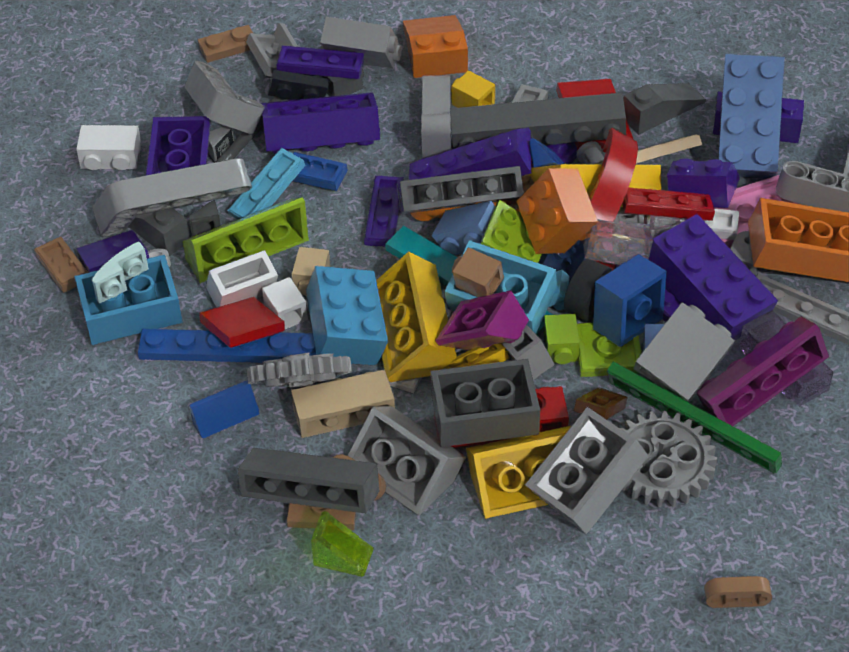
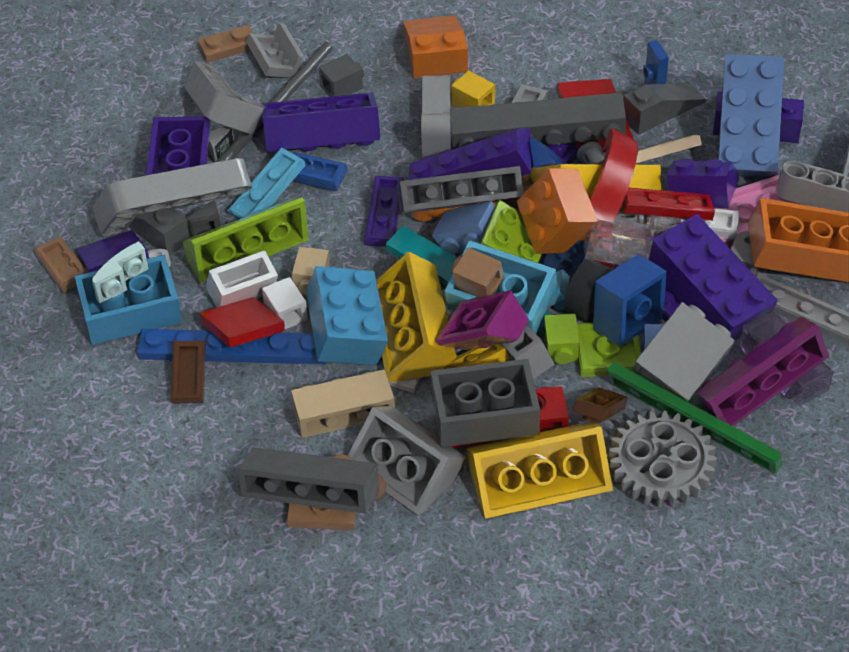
(109, 147): white brick -> none
(188, 372): none -> reddish brown tile
(224, 409): blue slope -> none
(296, 86): black plate -> none
(299, 370): light grey gear -> none
(320, 62): dark purple tile -> none
(339, 547): clear neon green slope -> none
(374, 40): light grey brick -> none
(587, 469): light grey slope -> none
(656, 64): none -> blue plate
(738, 592): medium nougat beam -> none

